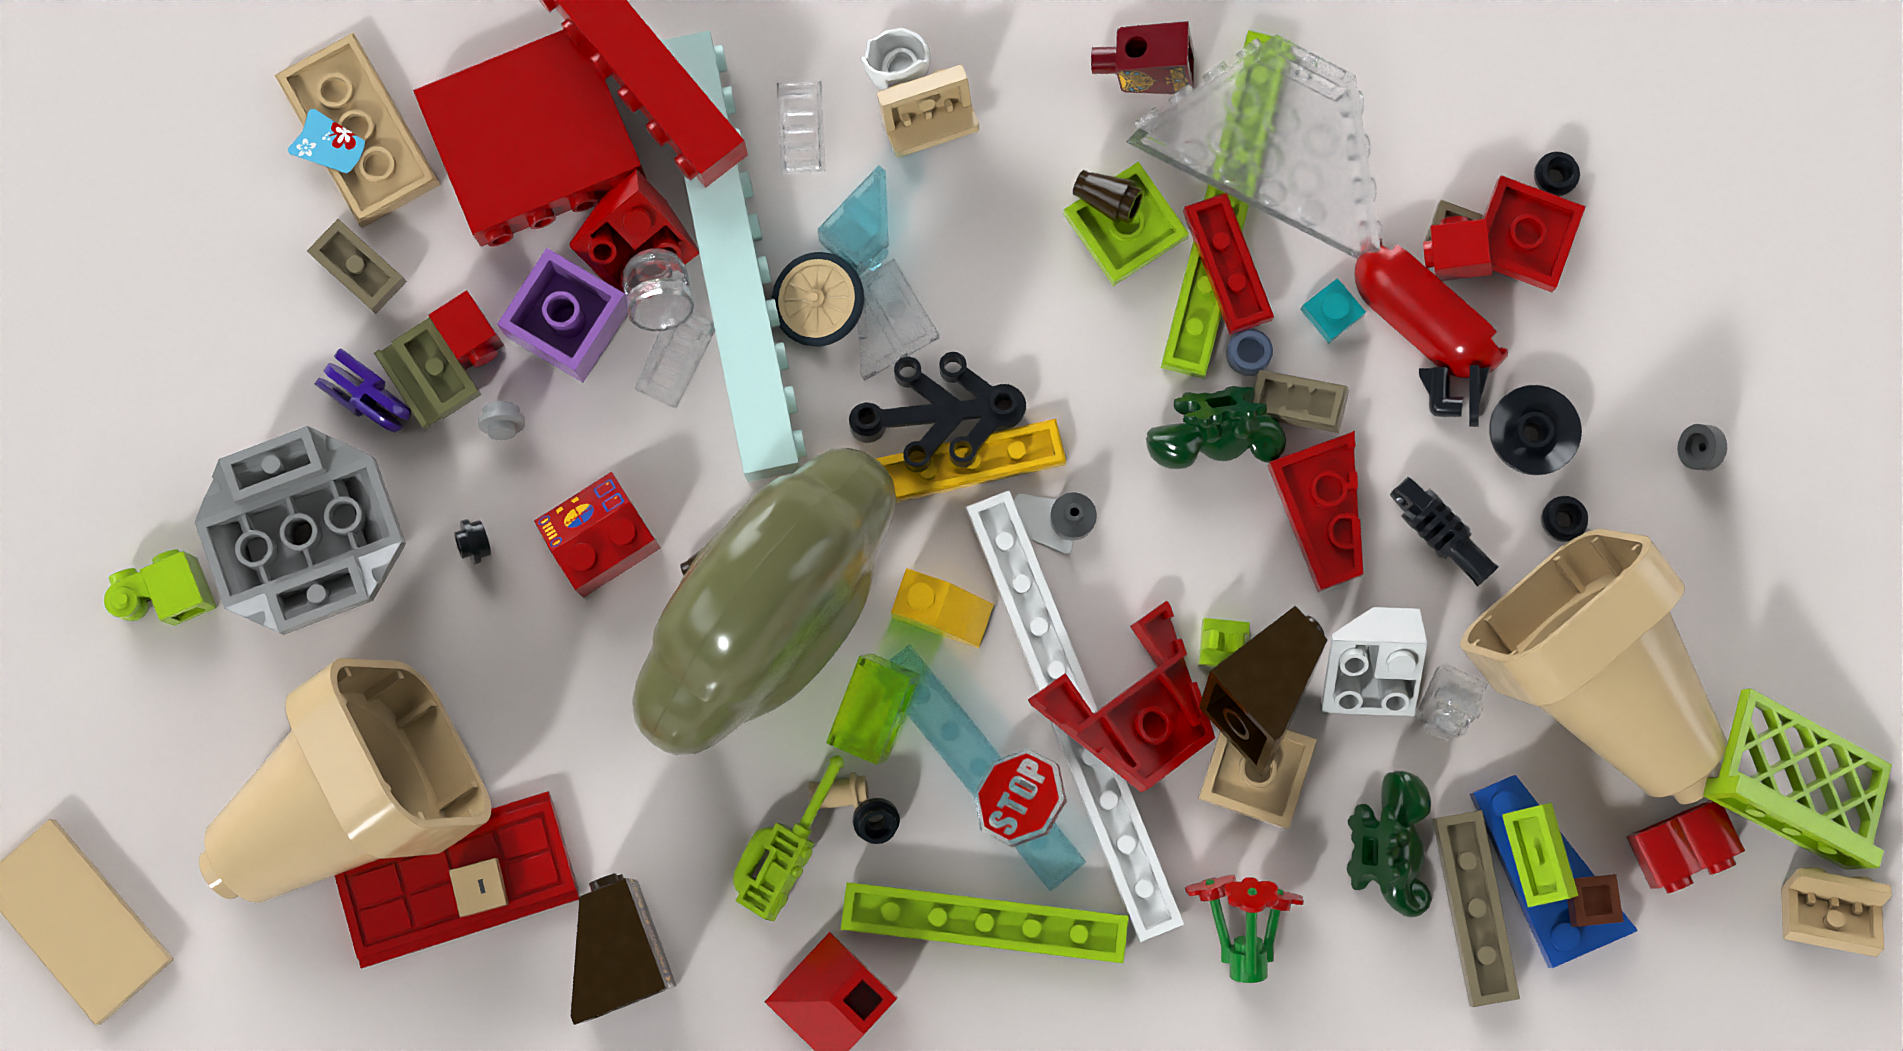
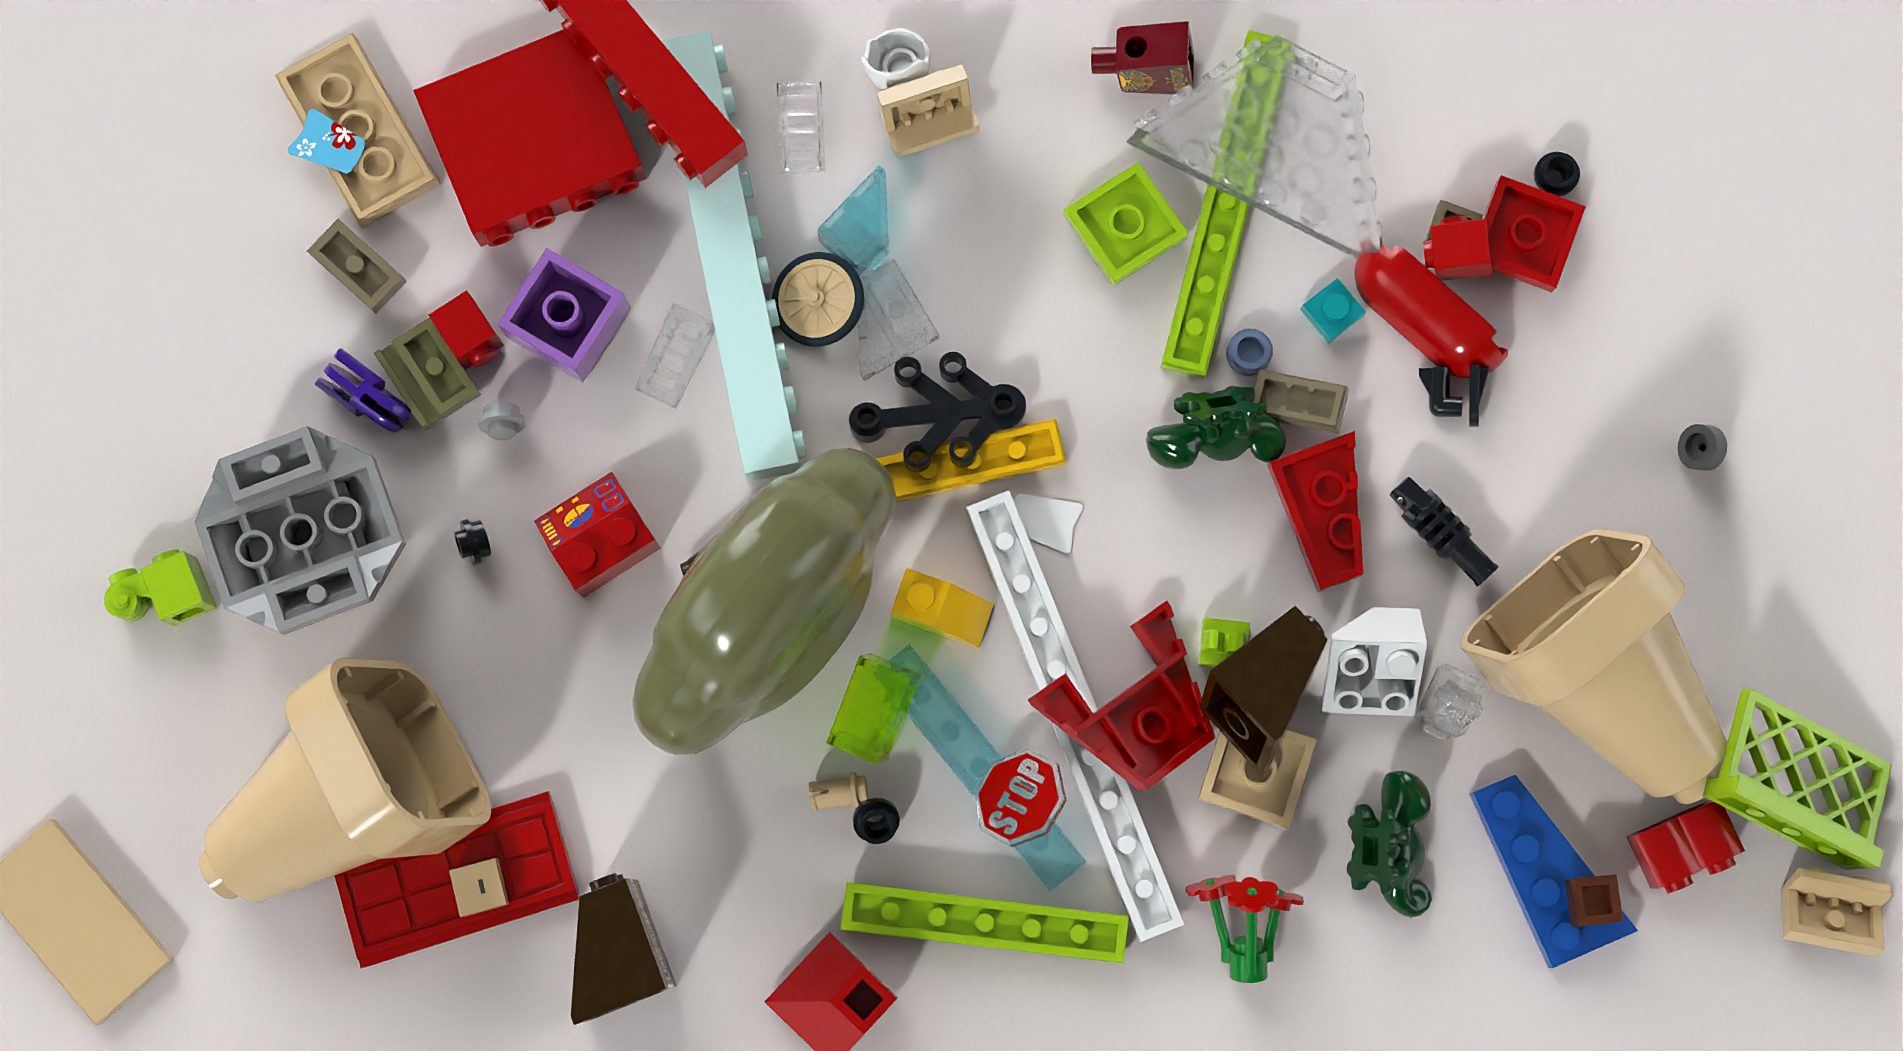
(627, 222): red slope -> none
(657, 290): clear helmet -> none
(788, 854): lime piece -> none
(1070, 526): dark grey tile -> none
(1109, 195): dark brown cone -> none
(1228, 263): red tile -> none
(1476, 909): dark tan plate -> none
(1540, 855): lime plate -> none
(1550, 415): black dish -> none
(1576, 512): black plate -> none

